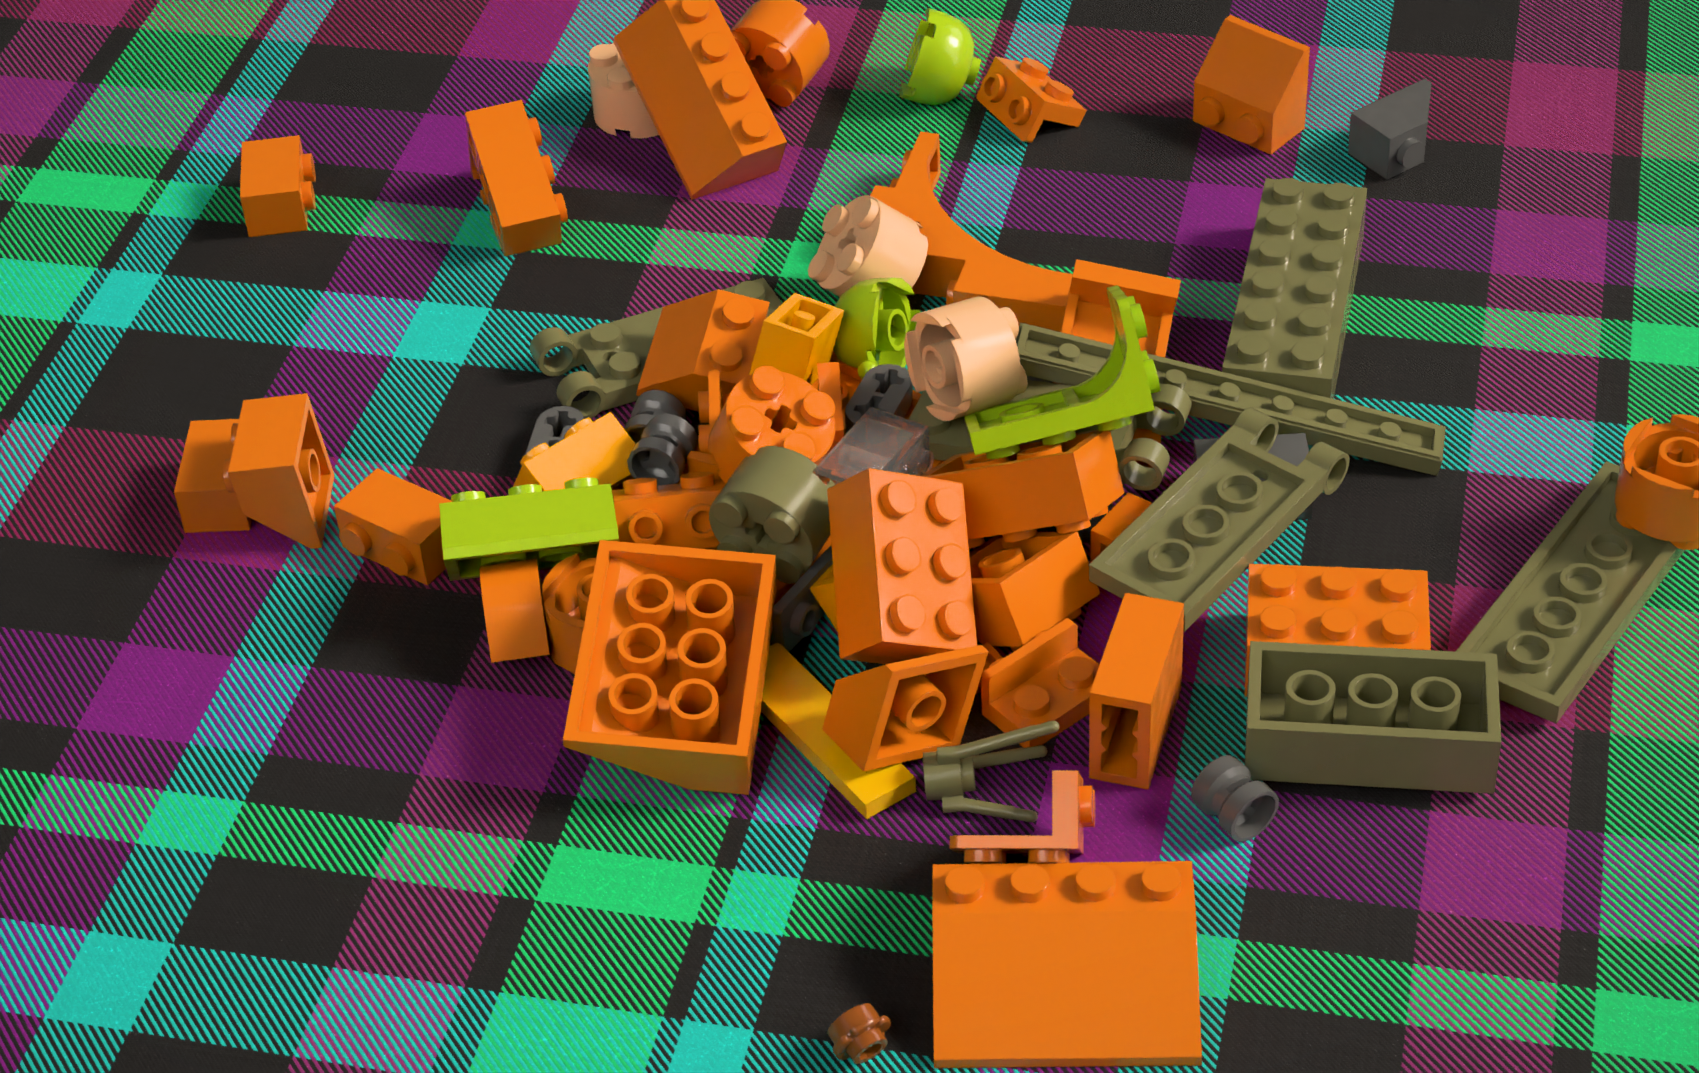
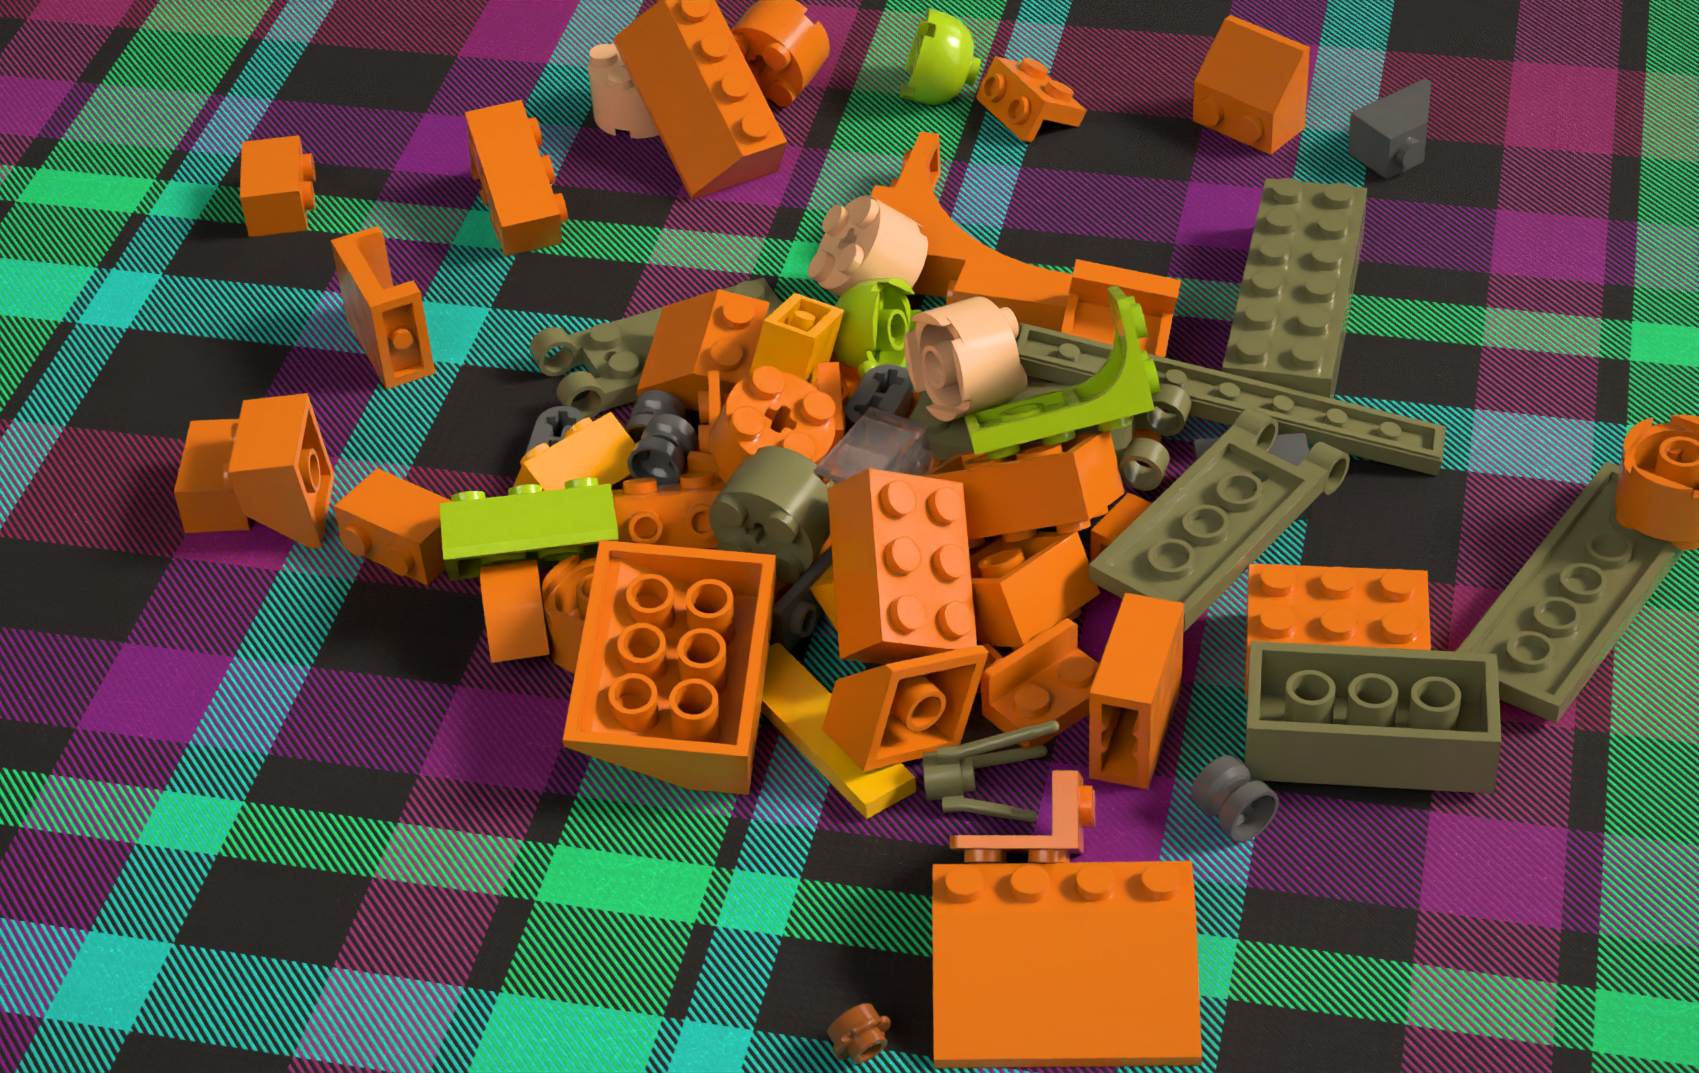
(382, 316): none -> orange panel

